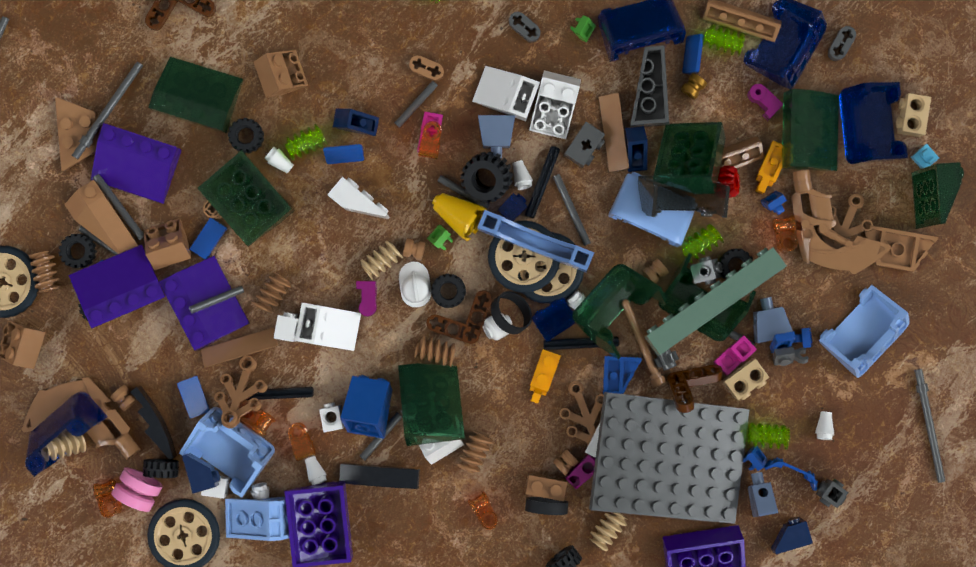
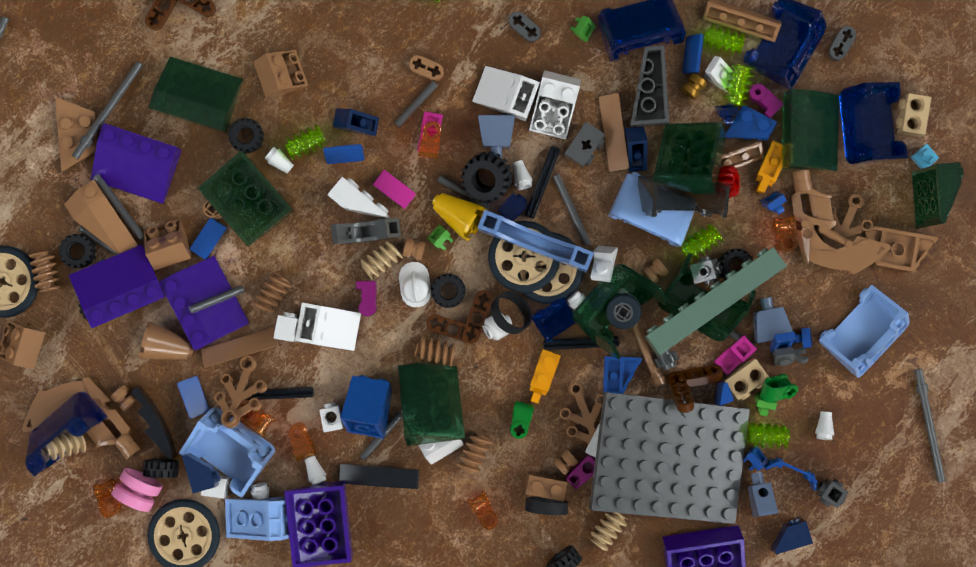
(164, 344): none -> medium nougat cone
(366, 231): none -> dark grey arch
(394, 189): none -> dark pink slope
(521, 416): none -> green piece
(603, 263): none -> white slope
(623, 311): none -> black wheel
(718, 73): none -> white slope
(722, 394): none -> blue slope
(727, 112): none -> clear blue tile
(739, 84): none -> clear neon green piece
(751, 125): none -> blue wing
(763, 406): none -> bright green tile
(777, 389): none -> green piece

